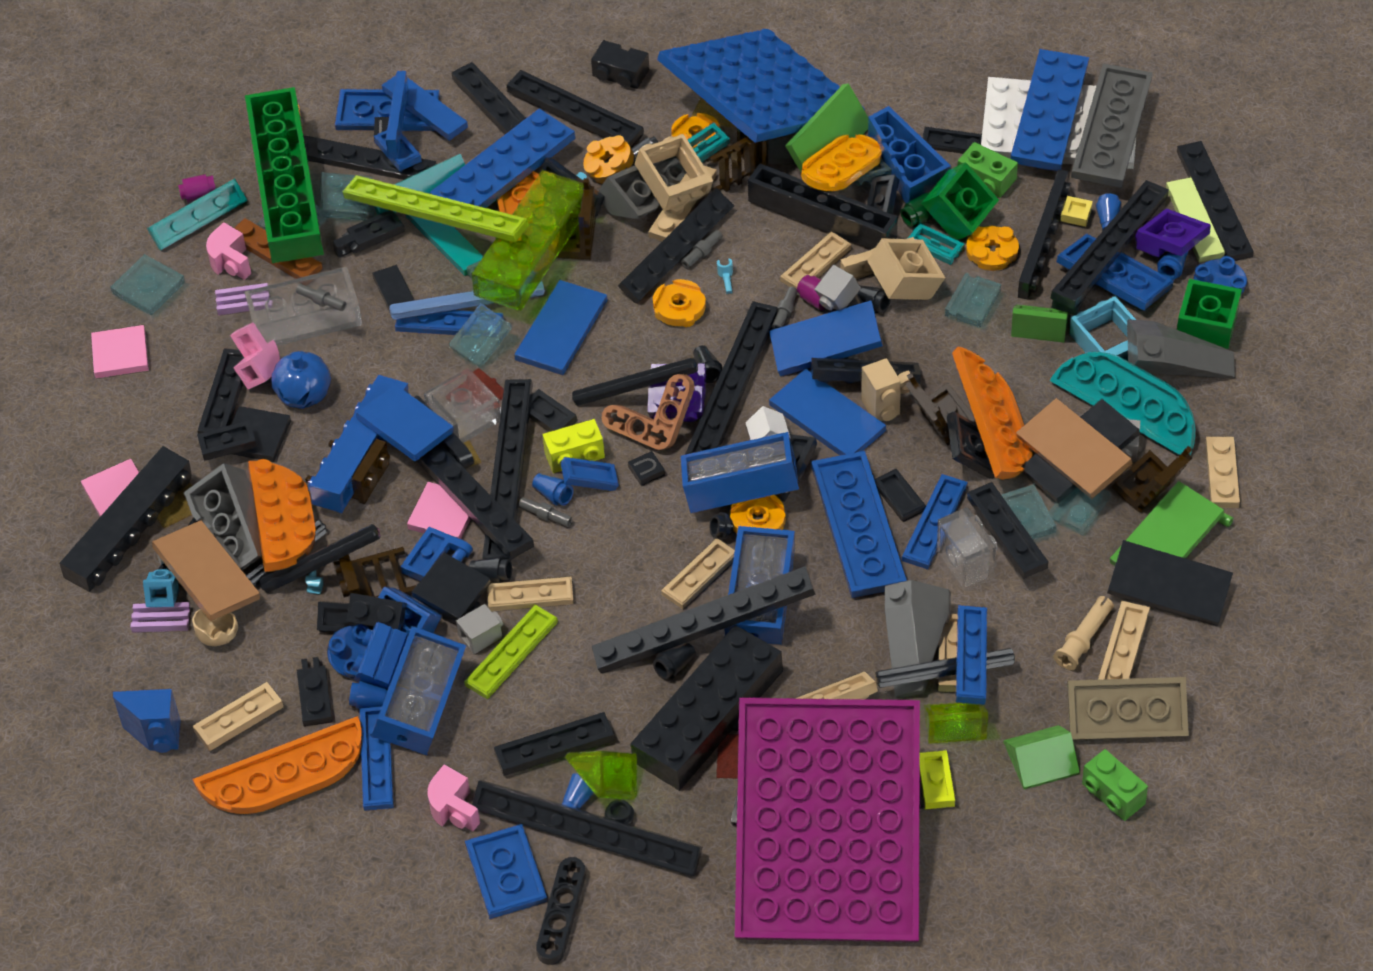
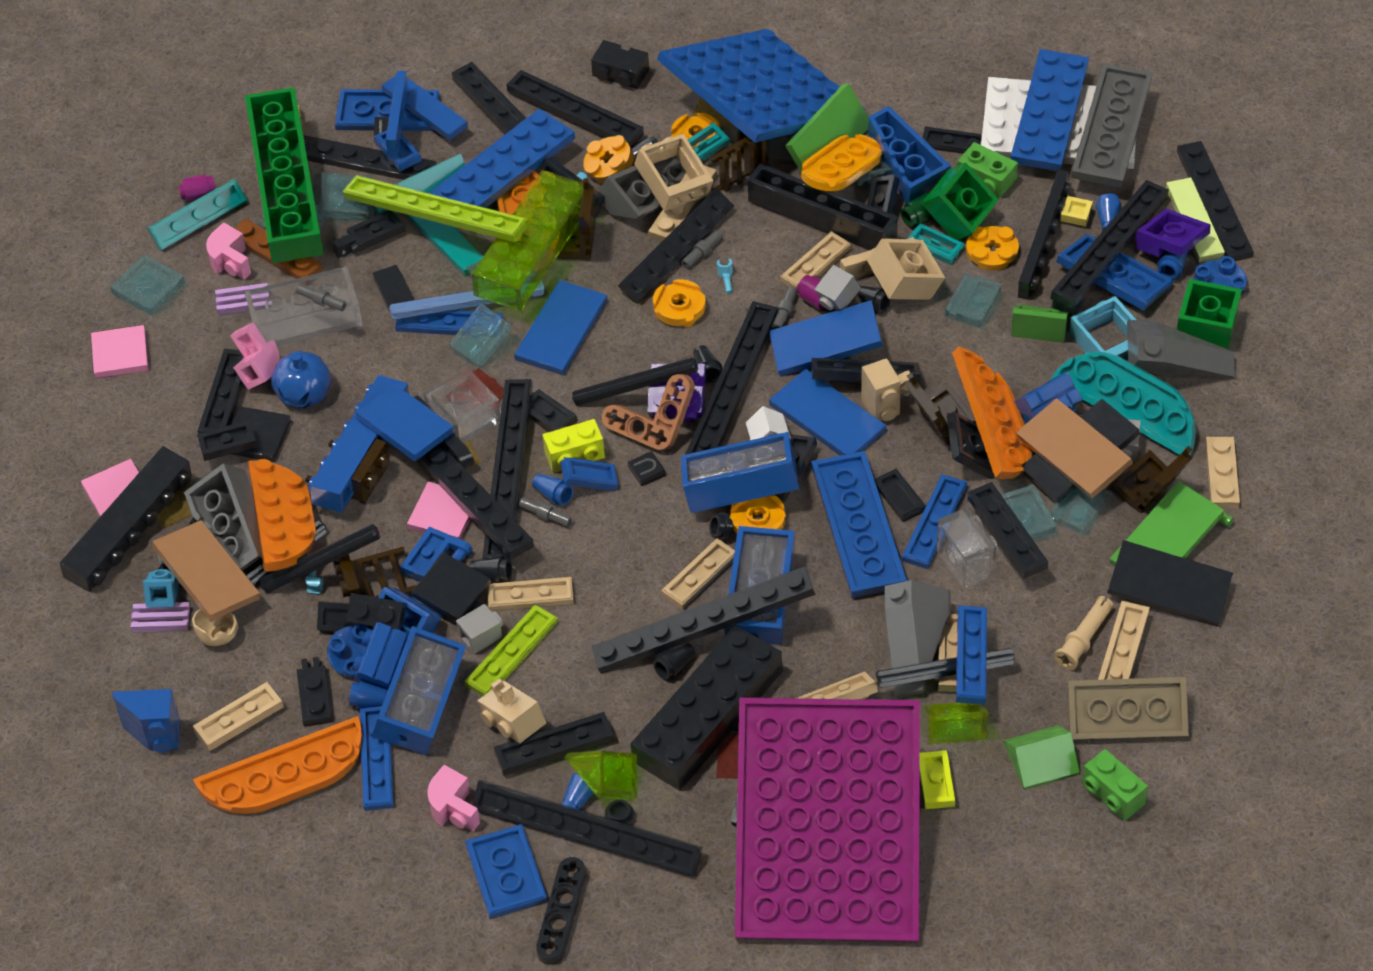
(511, 711): none -> tan brick
(1036, 400): none -> blue brick

